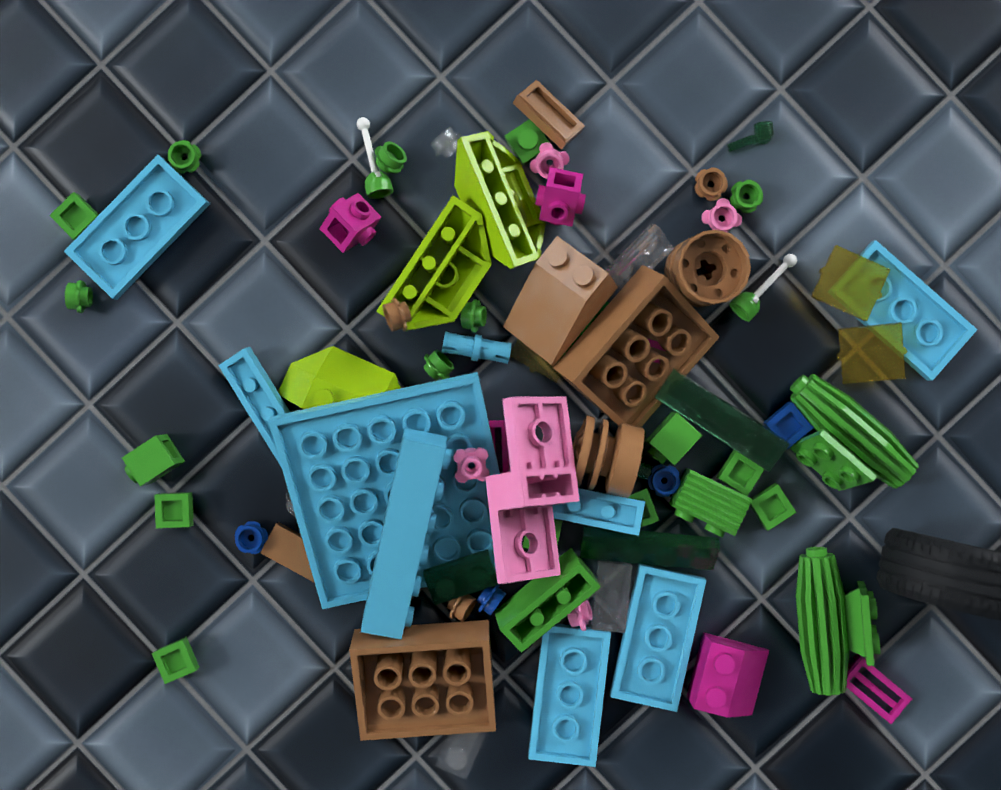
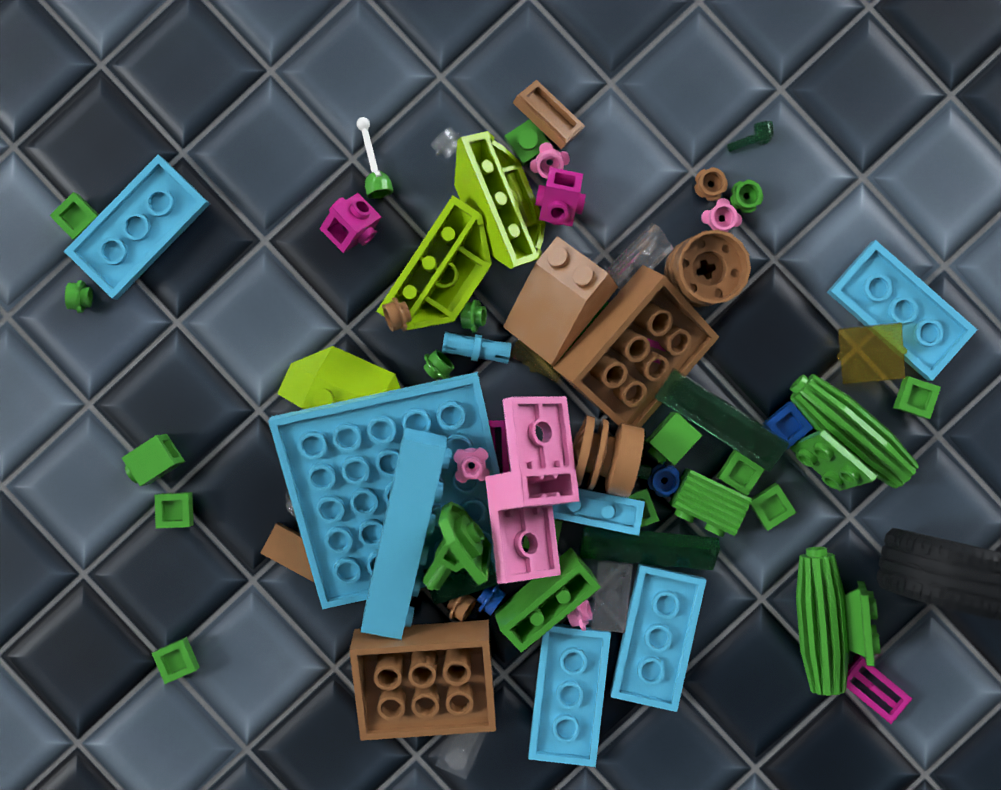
(179, 149): bright green plate -> none
(243, 542): blue plate -> none
(255, 392): medium azure plate -> none
(390, 157): bright green plate -> none
(460, 548): none -> bright green piece
(726, 676): dark pink slope -> none
(747, 303): hinge -> none
(850, 283): clear yellow piece -> none
(917, 397): none -> bright green plate

